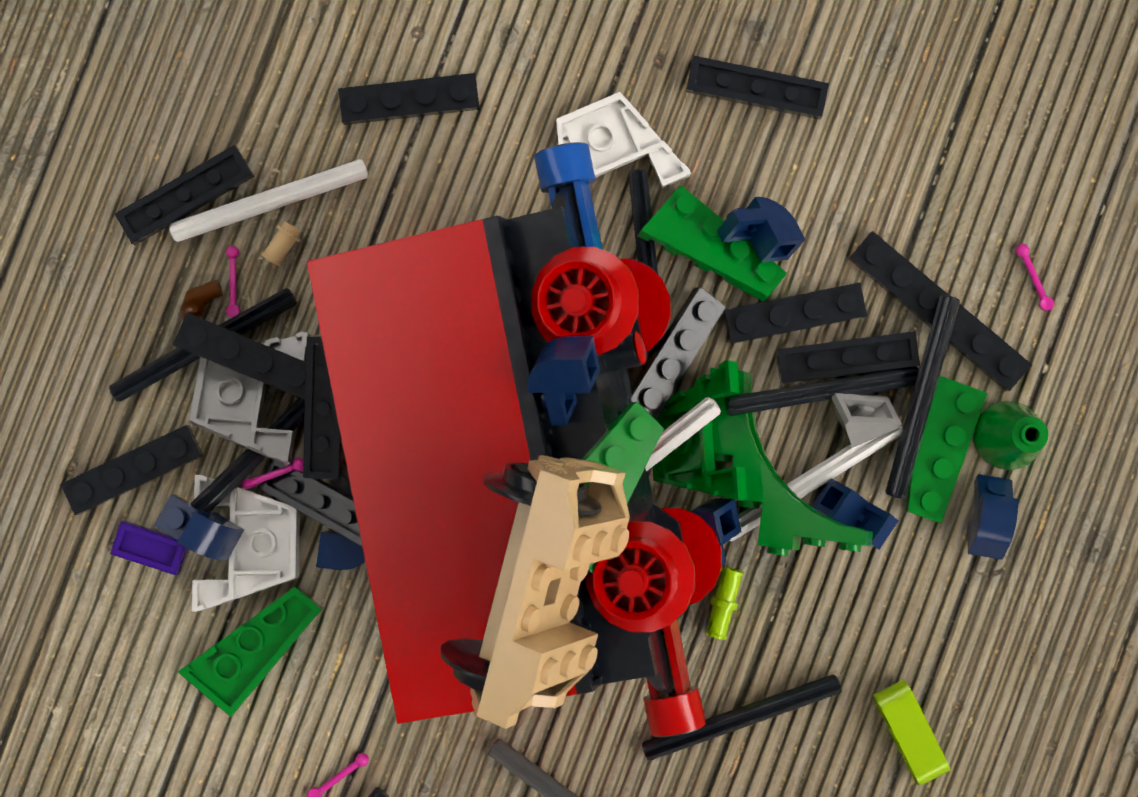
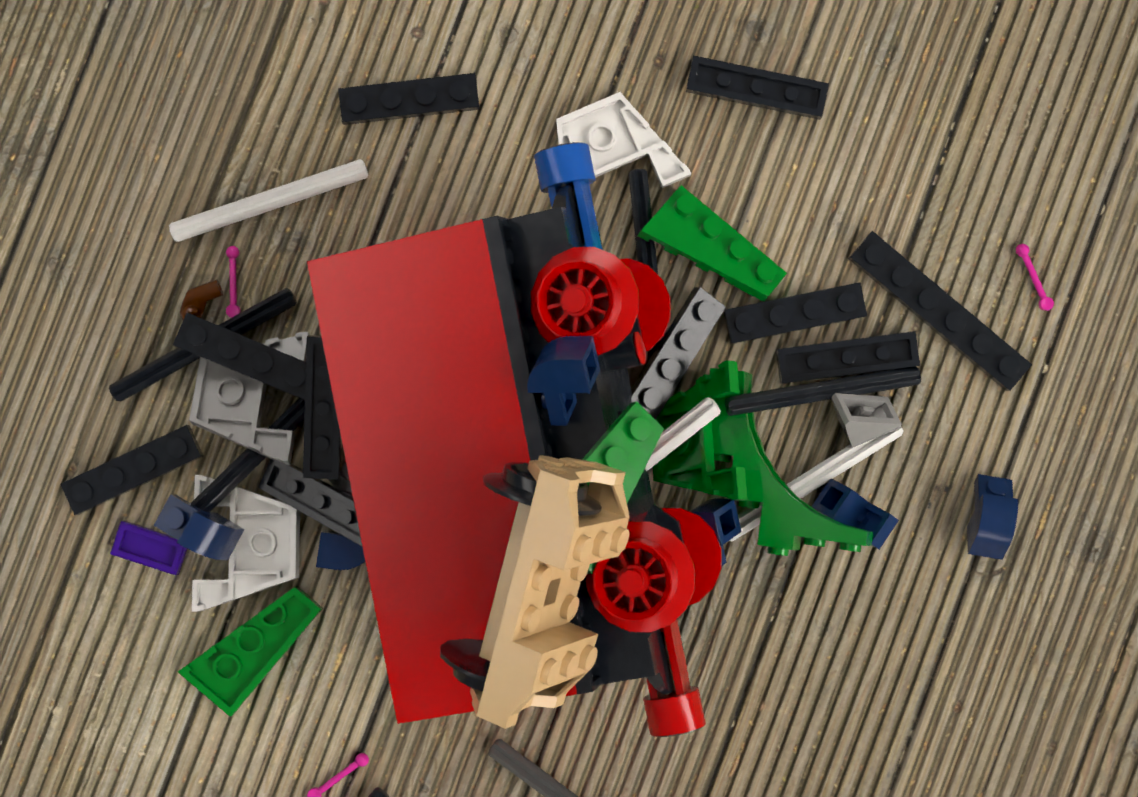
(184, 195): black plate -> none
(281, 243): tan pin -> none
(296, 465): dark pink hinge -> none
(724, 603): lime pin -> none
(745, 716): black axle -> none
(767, 226): dark blue brick -> none
(911, 732): lime beam -> none
(922, 396): black axle -> none
(943, 447): green wing -> none
(1009, 435): green cone -> none

